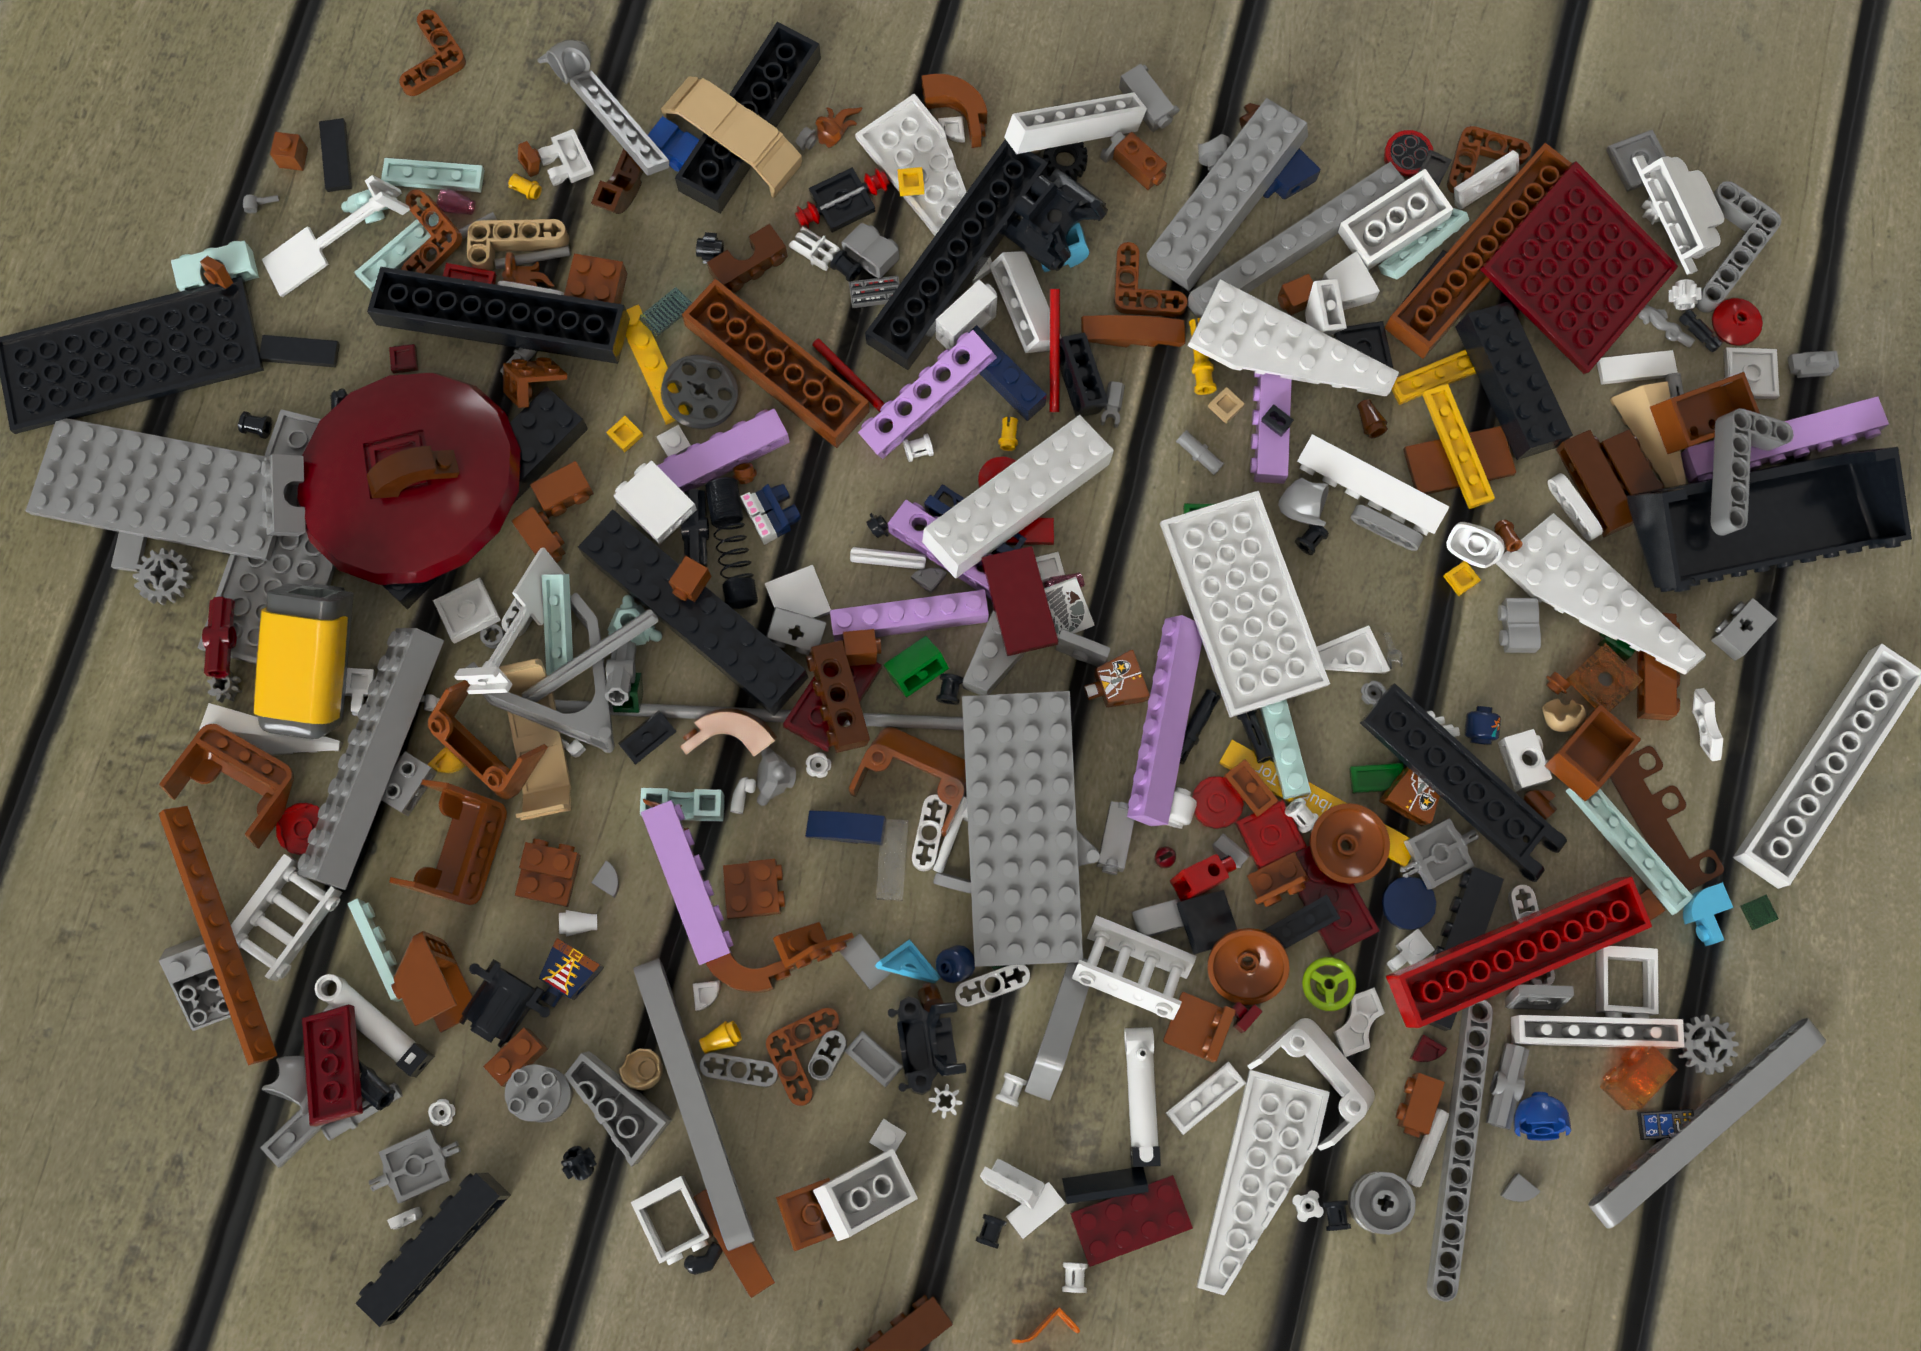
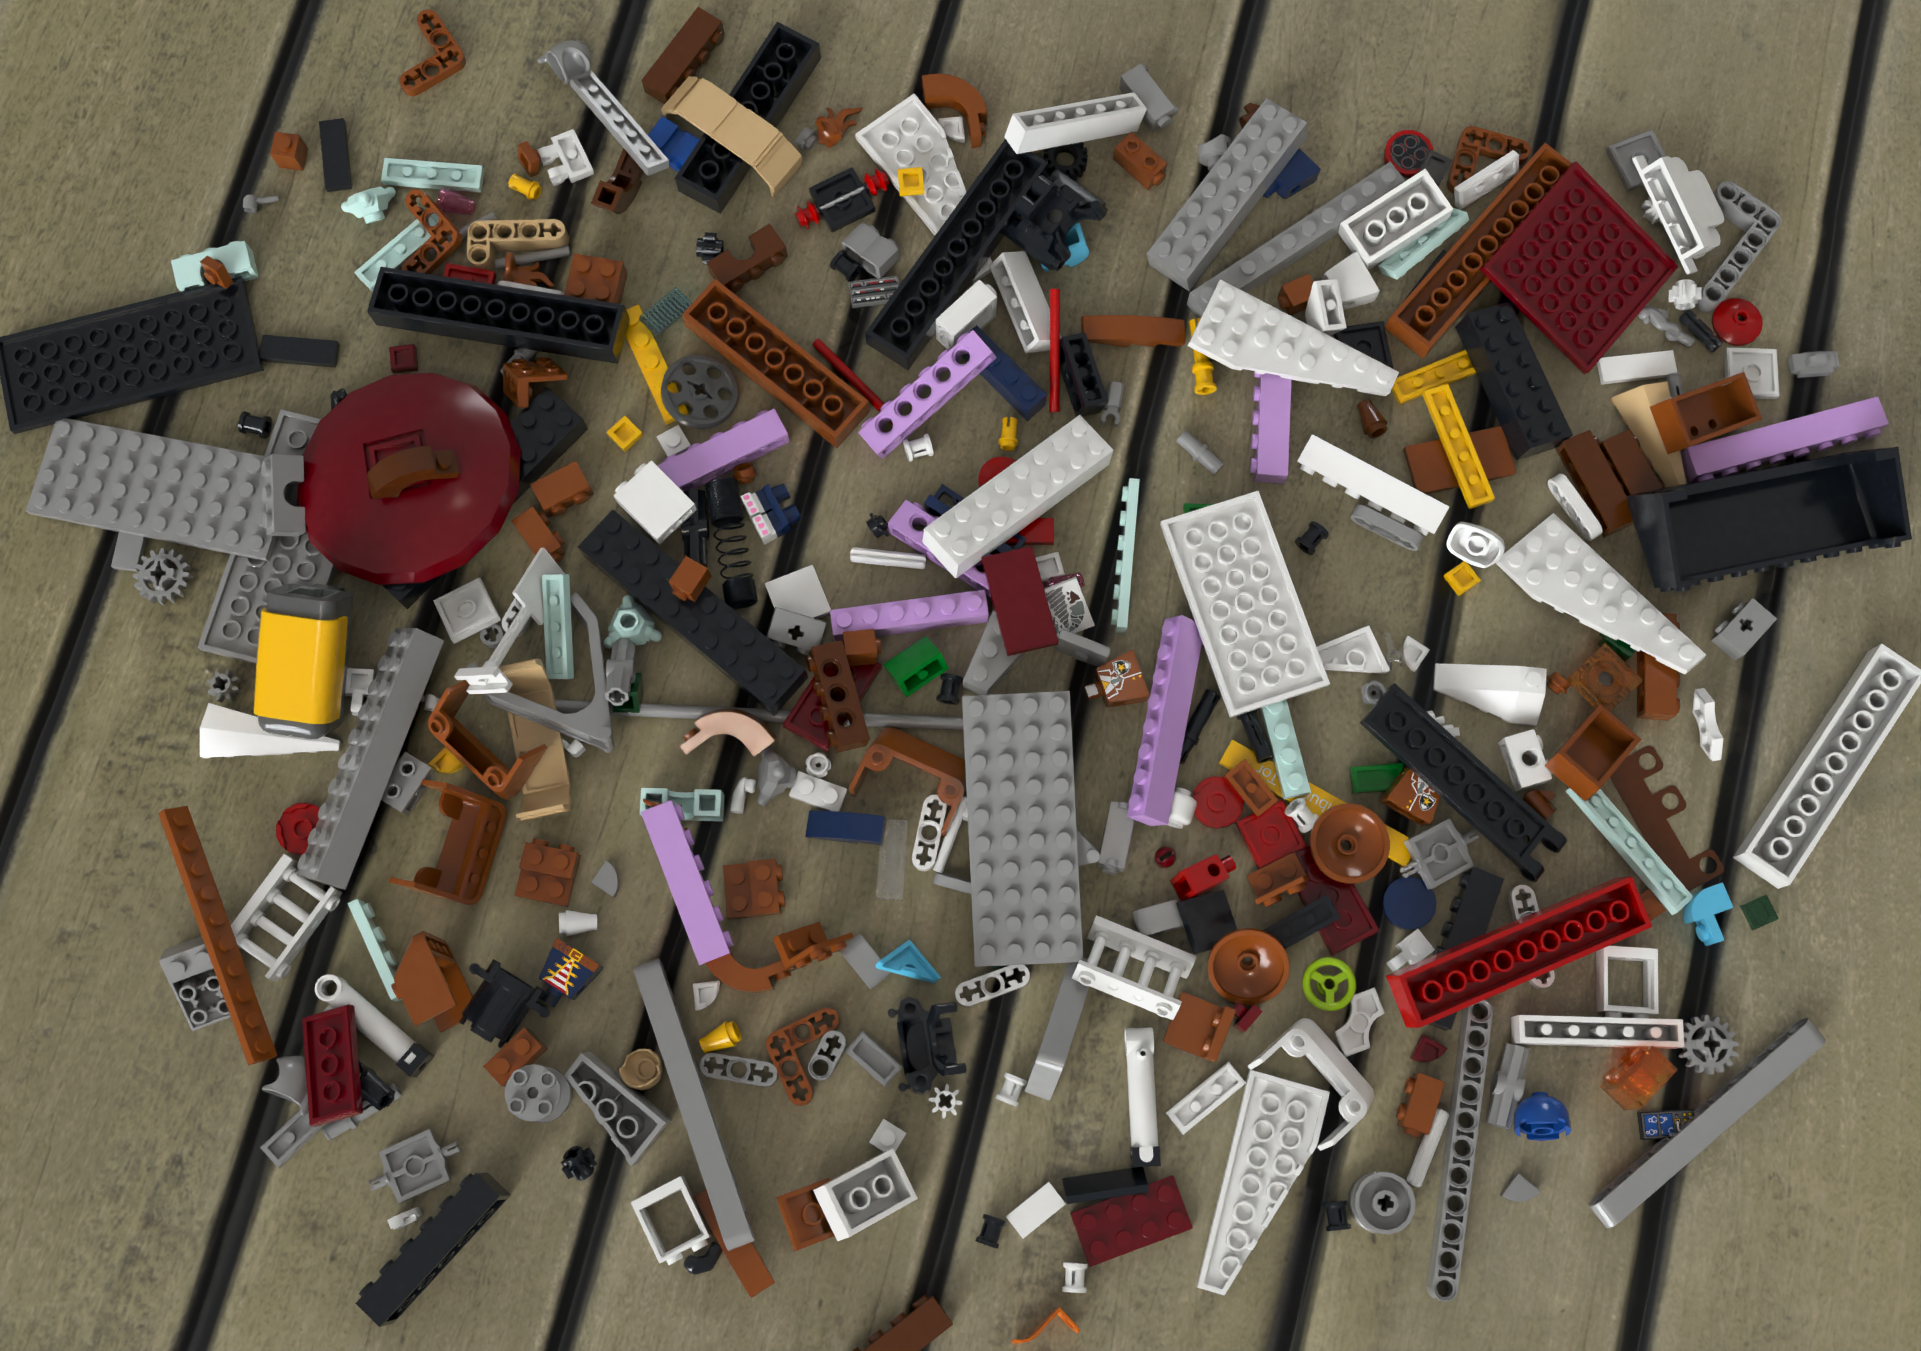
(219, 637): dark red piece -> none
(219, 751): dark orange windscreen -> none
(303, 255): white piece -> none
(434, 1112): white plate -> none
(591, 656): light grey axle -> none
(647, 737): black plate -> none
(683, 55): none -> reddish brown brick
(813, 246): white arm -> none
(818, 792): none -> white plate
(929, 578): light grey tile -> none
(929, 996): reddish brown piece -> none
(955, 964): dark blue head -> none
(1013, 1183): white bracket -> none
(1107, 153): light grey tile -> none
(1124, 566): none -> light aqua plate
(1132, 292): dark orange beam -> none
(1225, 846): light grey piece -> none
(1226, 405): tan tile -> none
(1280, 416): black piece -> none
(1303, 1212): white plate -> none
(1304, 501): light grey piece -> none
(1413, 653): none -> white tile
(1482, 725): dark blue head -> none
(1502, 690): none -> white wedge
(1506, 531): dark orange pin -> none
(1520, 625): light grey brick -> none
(1539, 997): light grey plate -> none
(1563, 717): tan hair -> none
(1731, 463): light grey beam -> none

